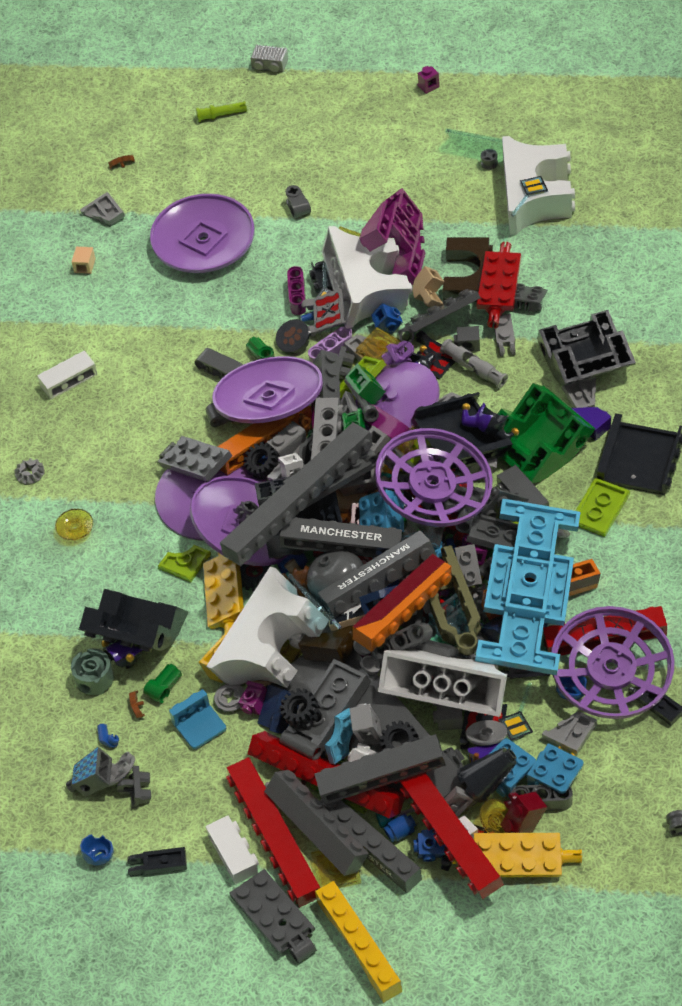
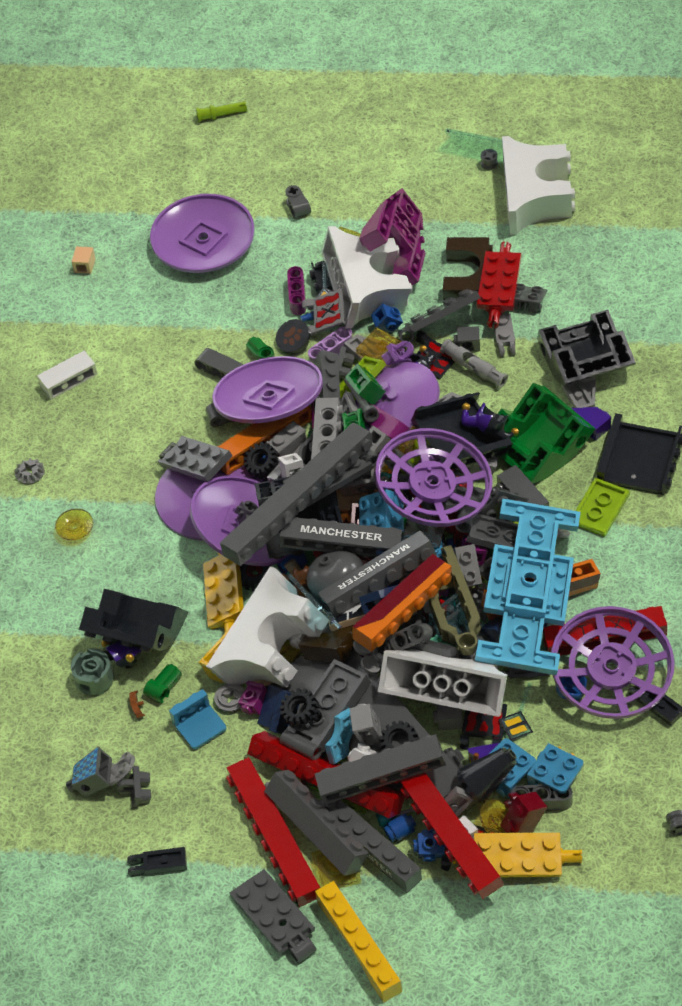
(92, 846): blue hair -> none
(104, 210): light grey wing -> none
(106, 739): blue arm -> none
(121, 160): dark orange piece -> none
(185, 564): lime tile -> none
(232, 849): white brick -> none
(269, 58): light grey brick -> none
(305, 422): dark orange piece -> none
(426, 286): tan brick -> none
(428, 75): magenta brick -> none
(486, 732): light grey dish -> none
(531, 187): piece -> none
(572, 732): light grey wing -> none

